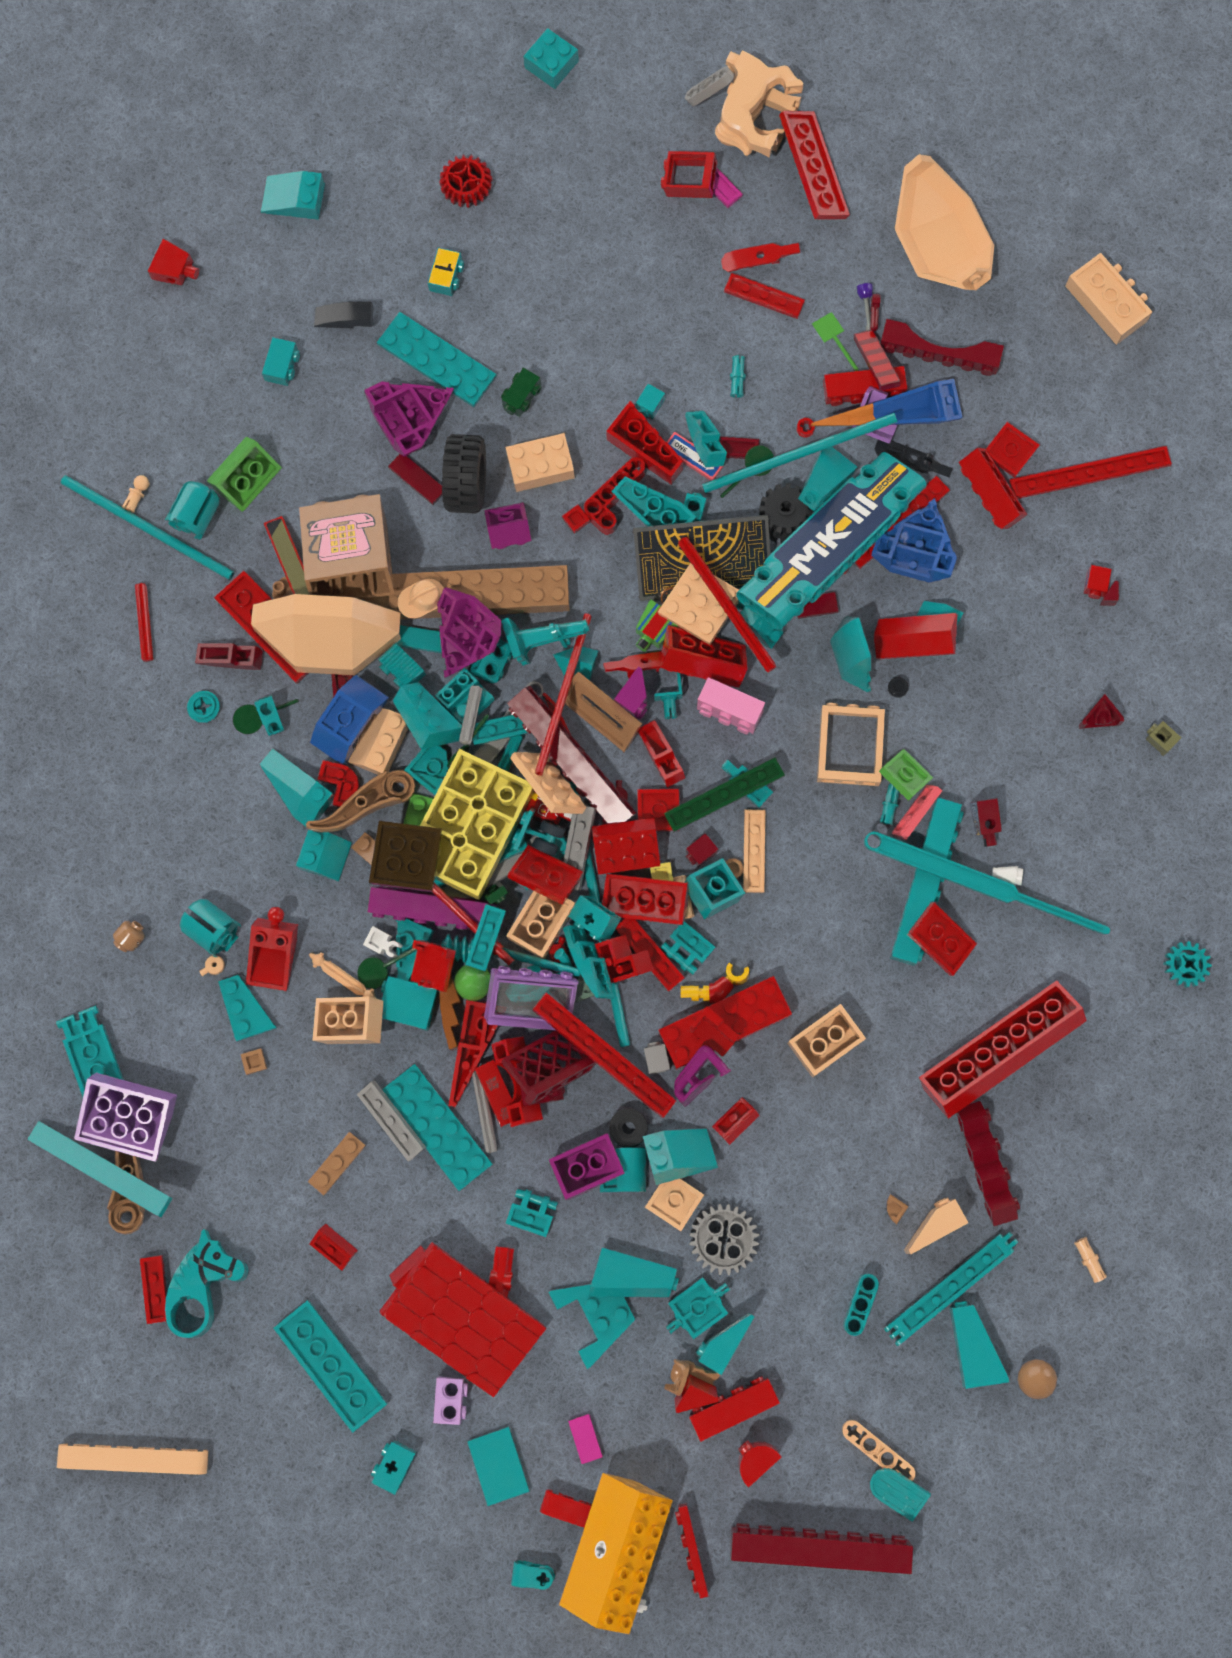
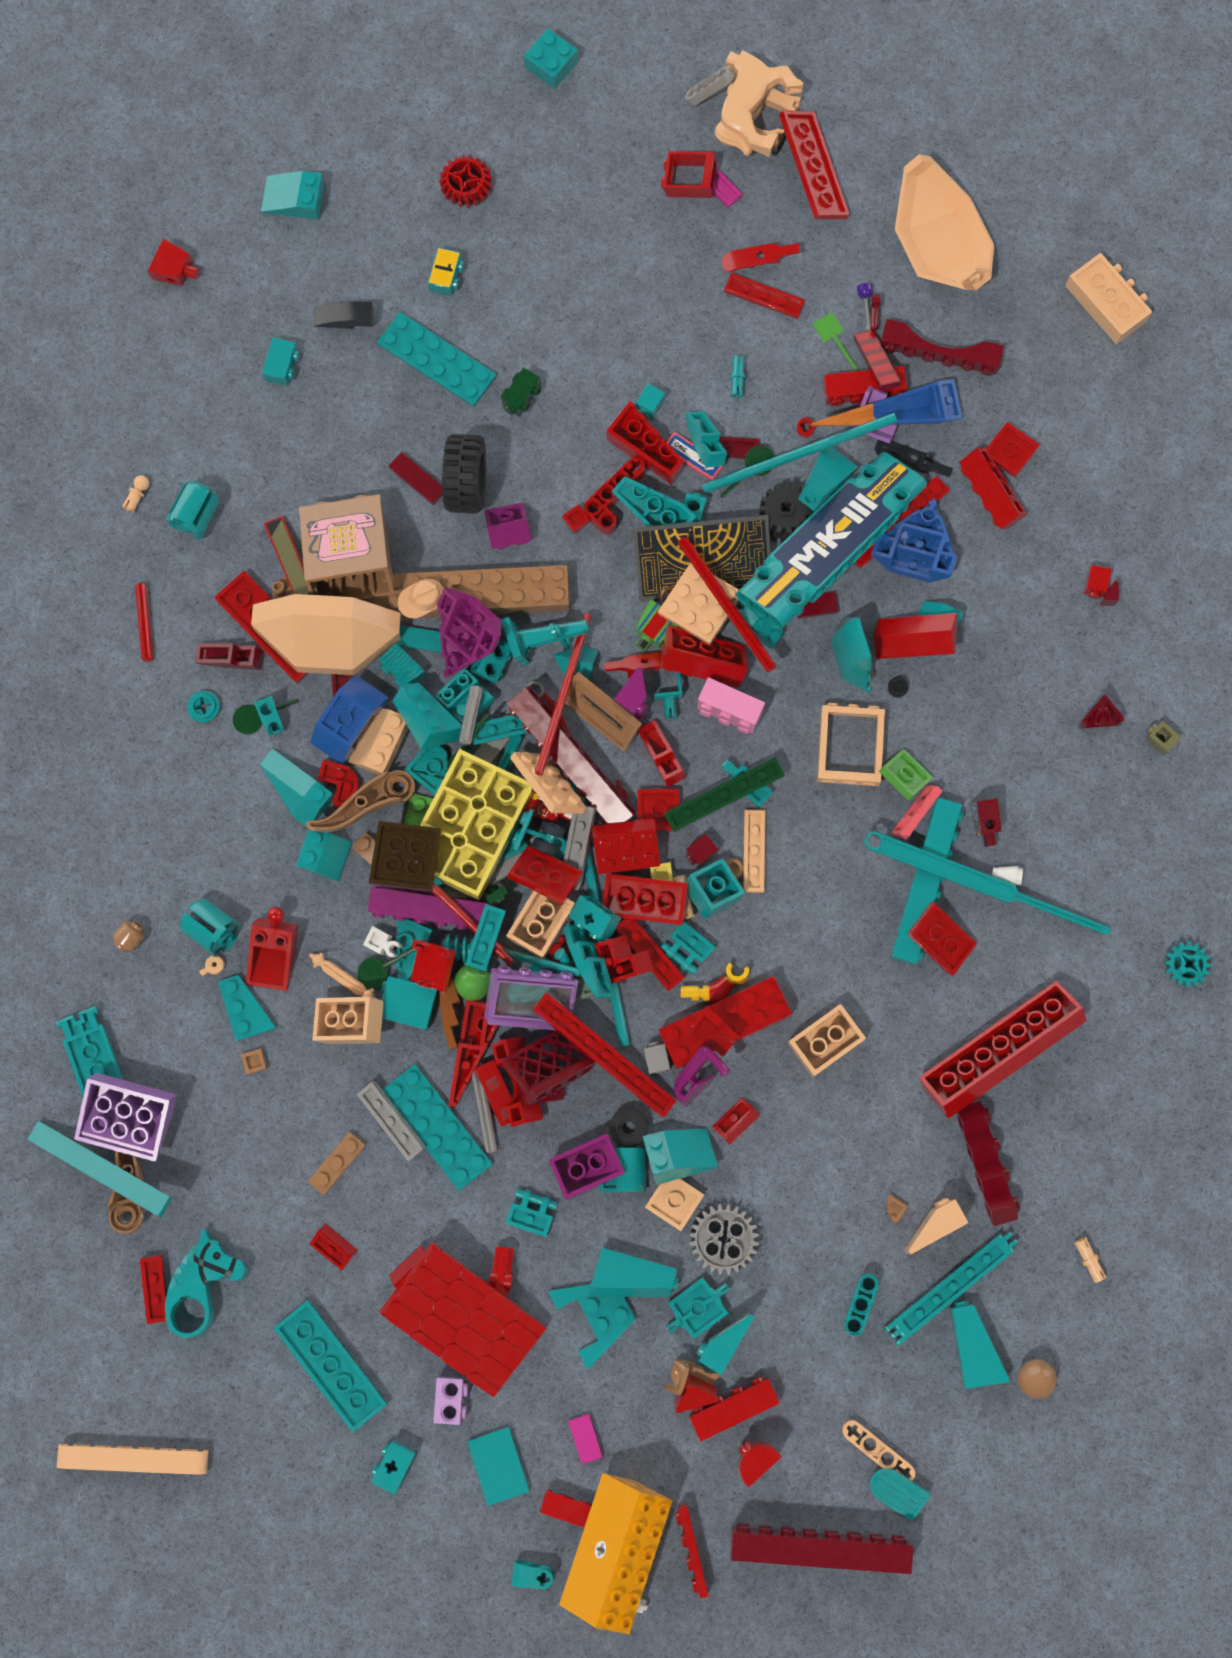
(147, 527): teal piece -> none
(244, 473): bright green slope -> none
(406, 412): magenta wedge -> none
(540, 462): light nougat brick -> none
(889, 805): teal axle -> none
(1090, 472): red tile -> none

